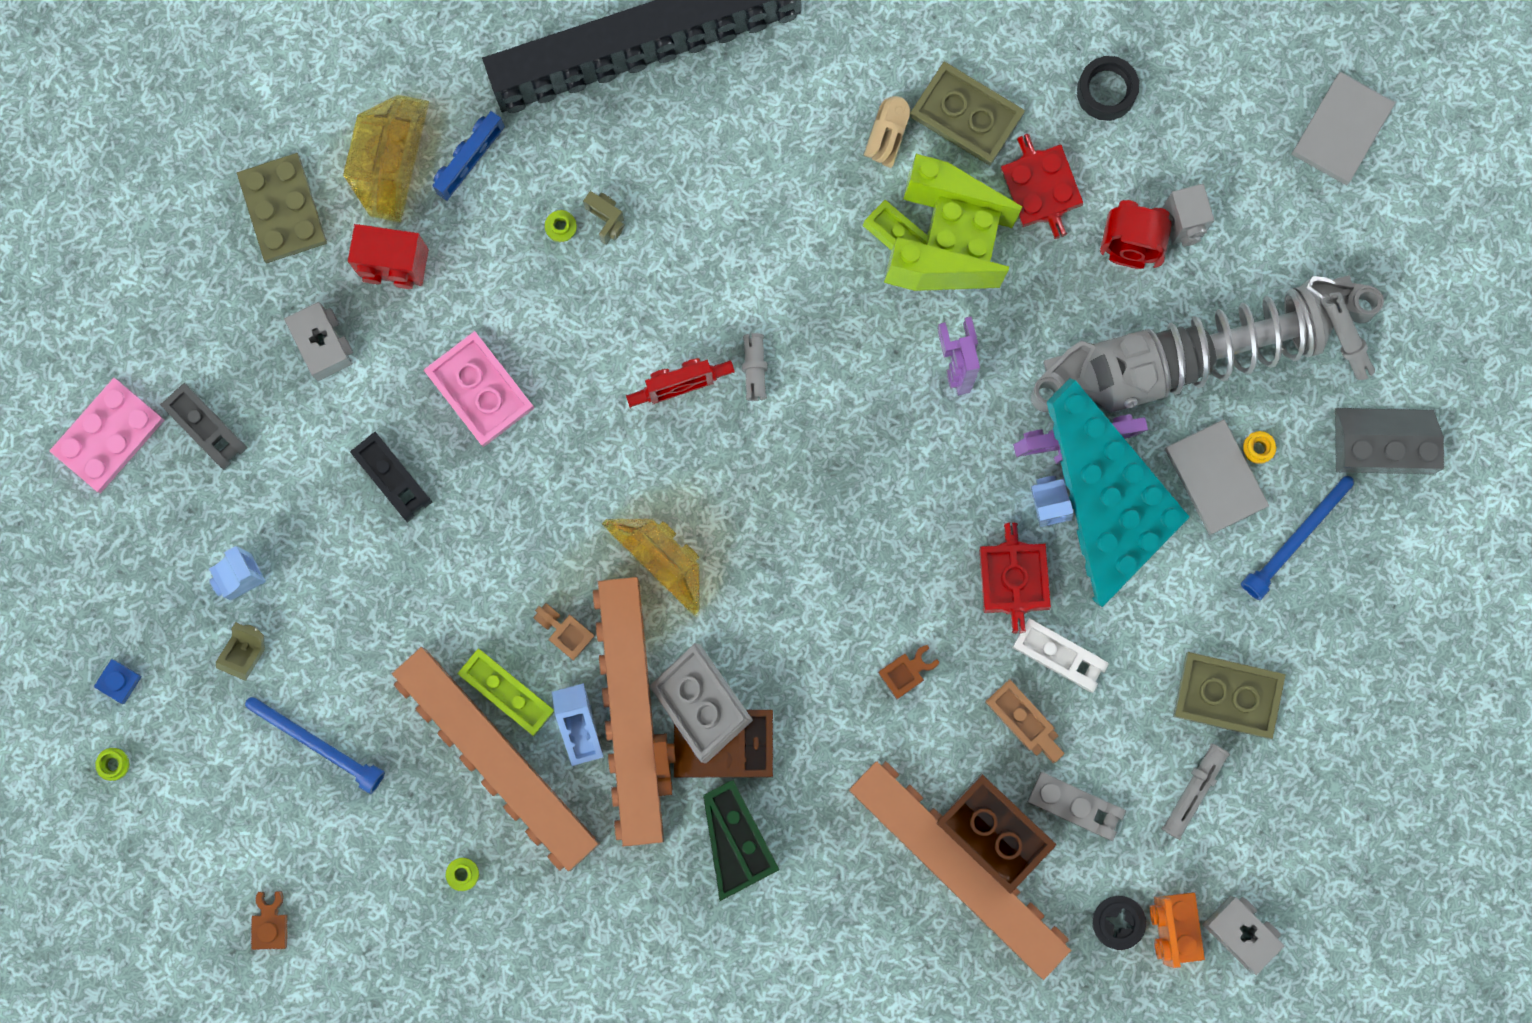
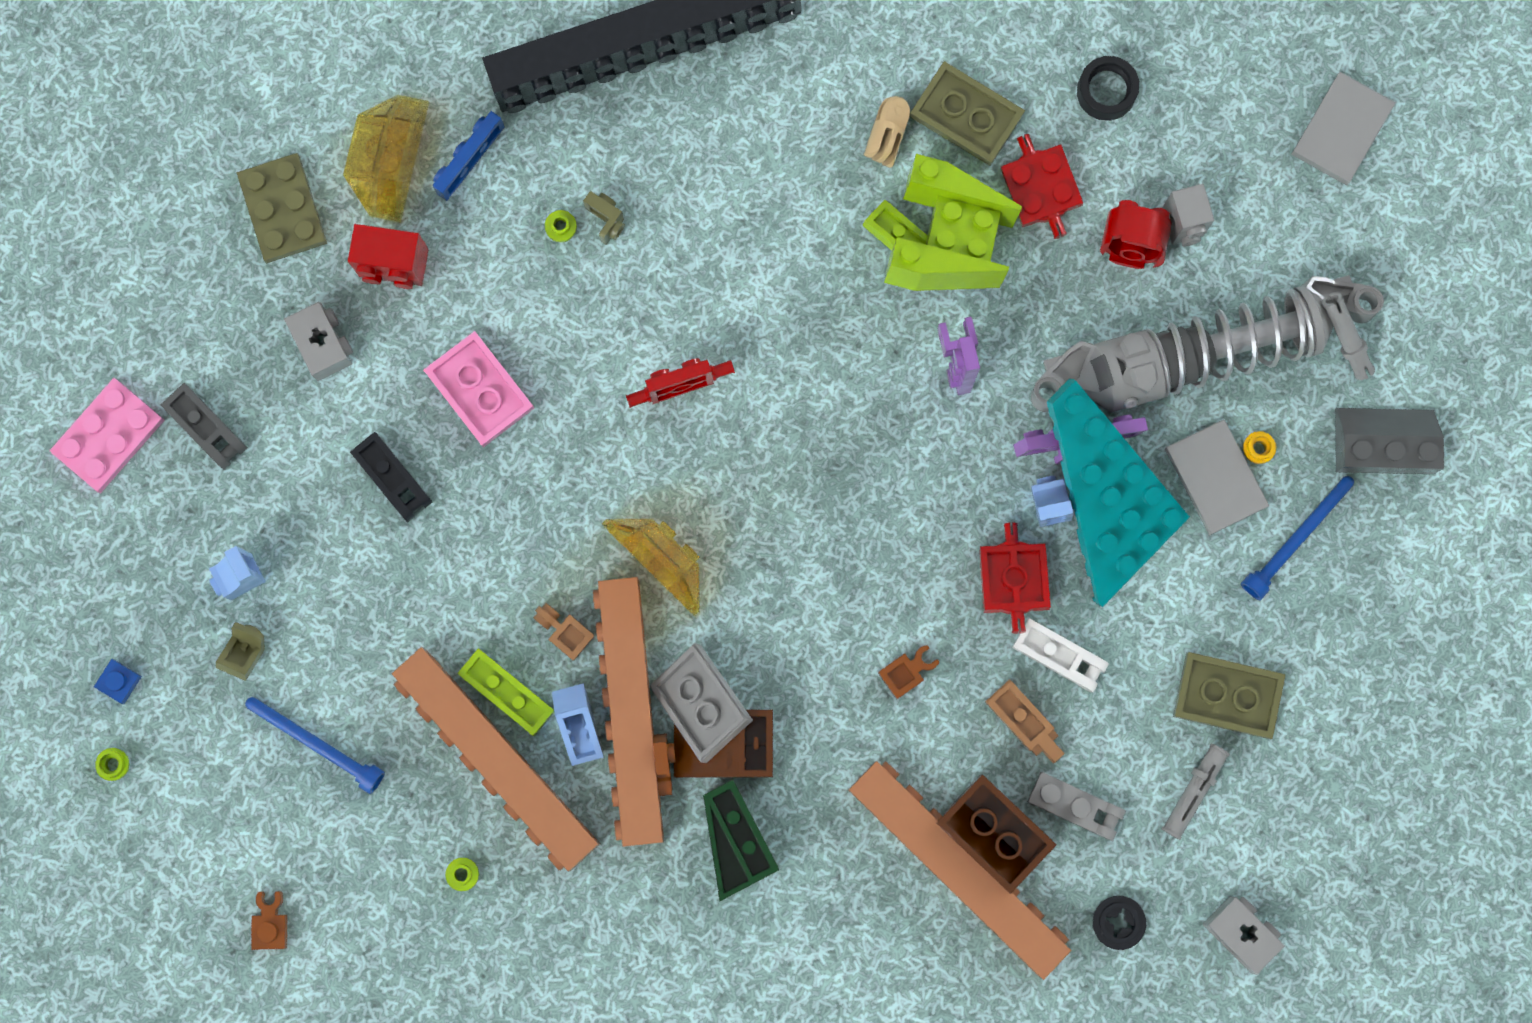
(754, 367): light grey pin -> none
(1178, 929): orange bracket -> none

